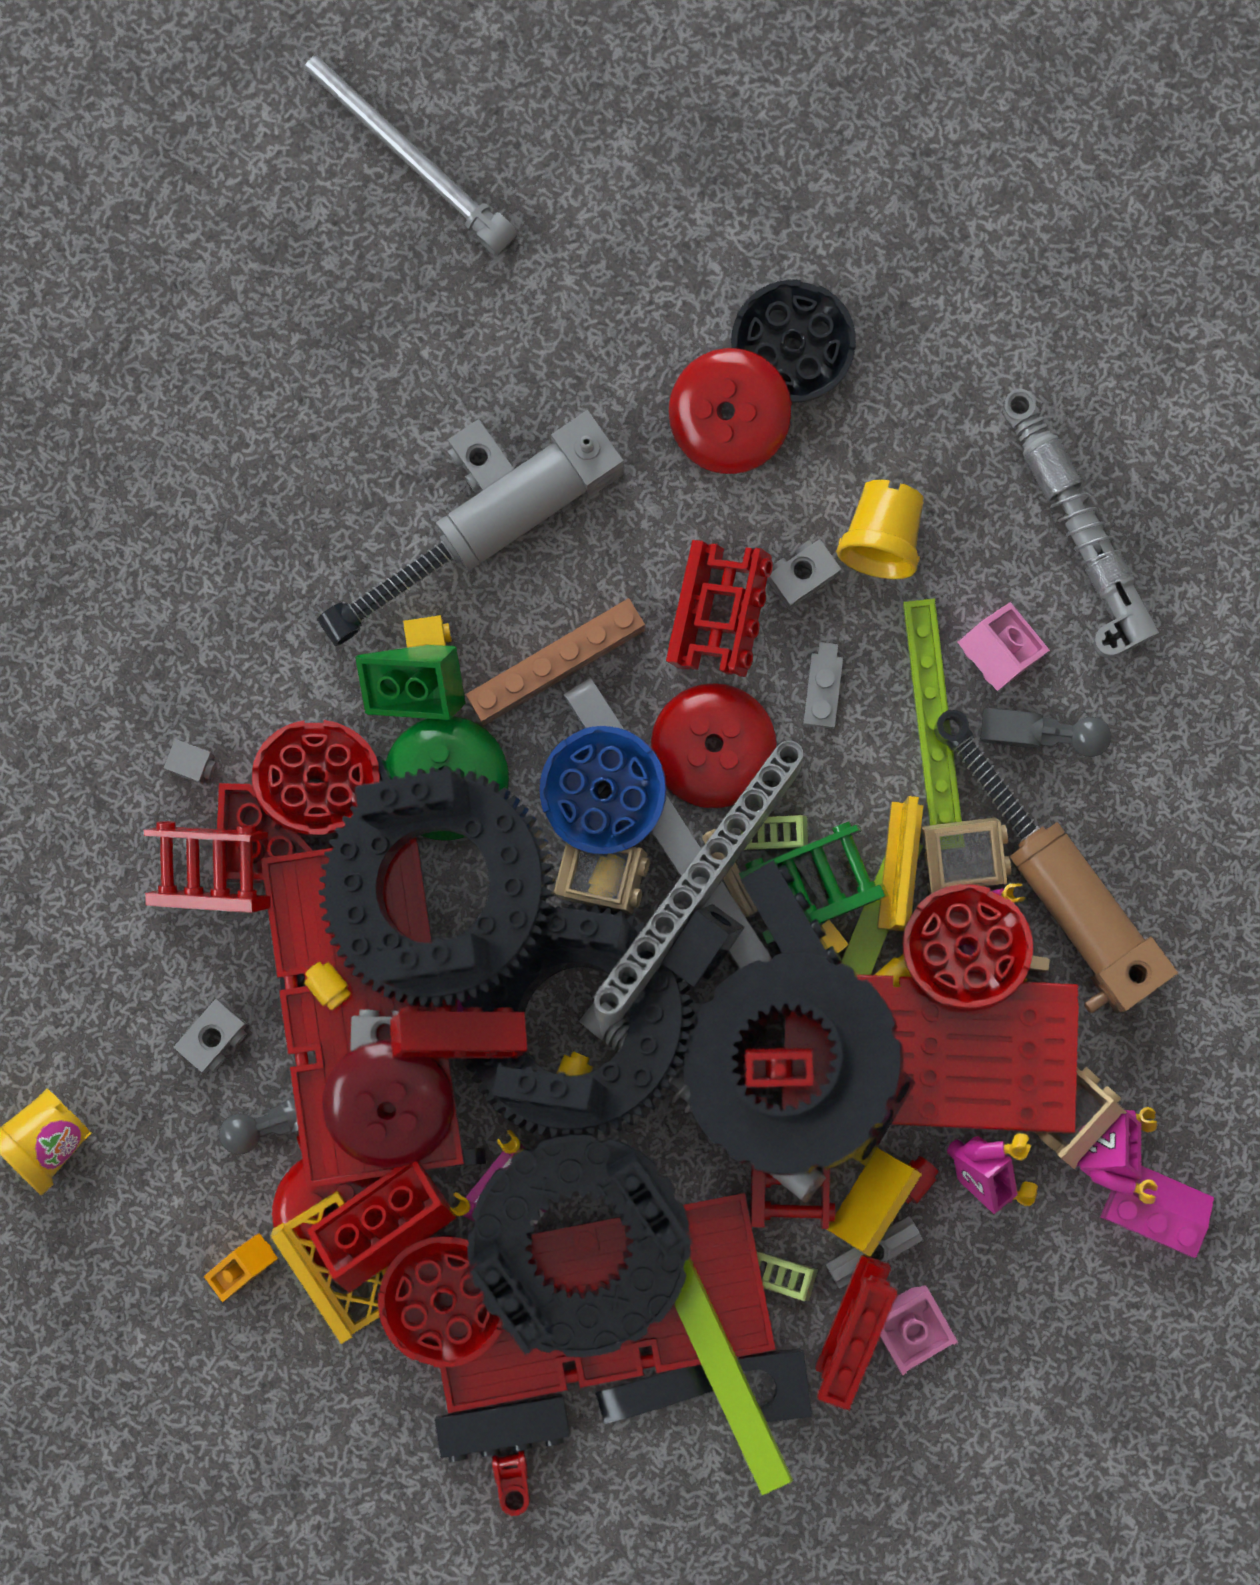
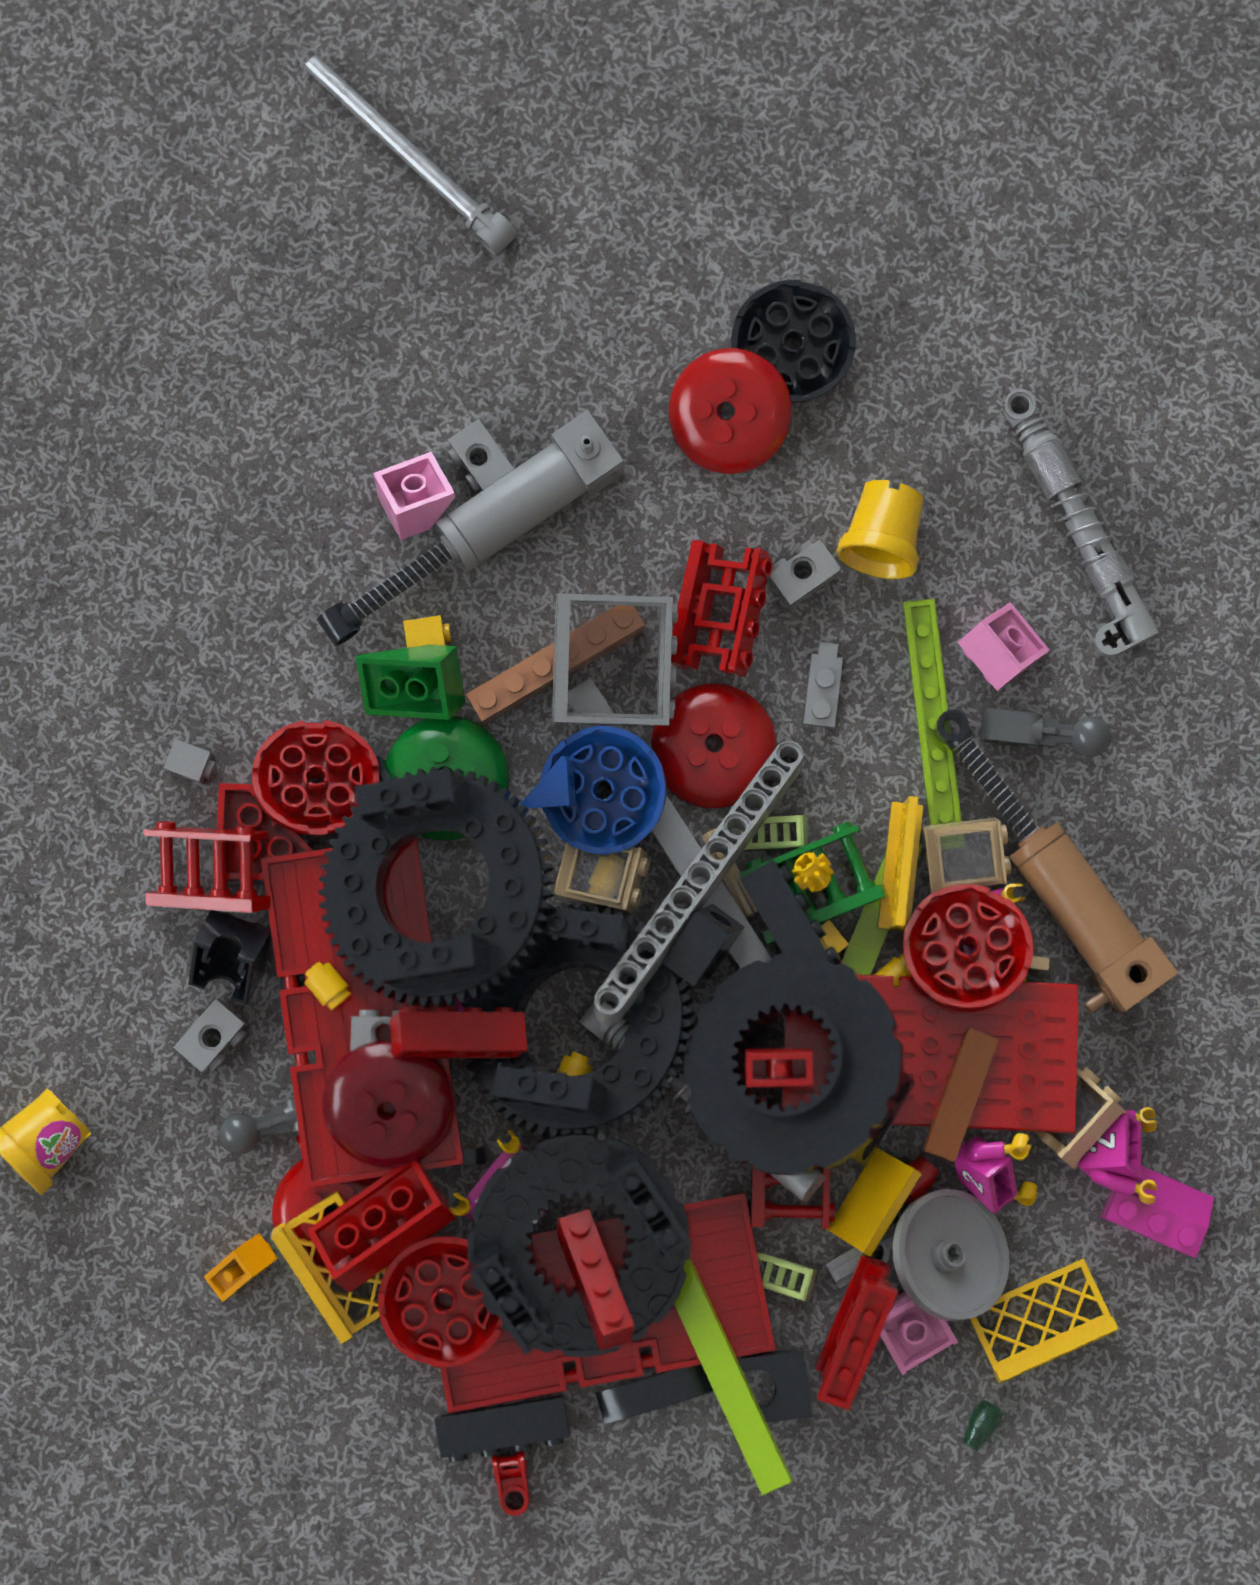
(230, 951): none -> black piece
(413, 494): none -> bright pink slope
(555, 788): none -> blue slope
(595, 1280): none -> red brick
(666, 647): none -> light grey window
(812, 872): none -> yellow gear
(951, 1255): none -> light grey dish
(960, 1094): none -> dark orange tile
(982, 1424): none -> clear green cone
(1059, 1344): none -> yellow fence

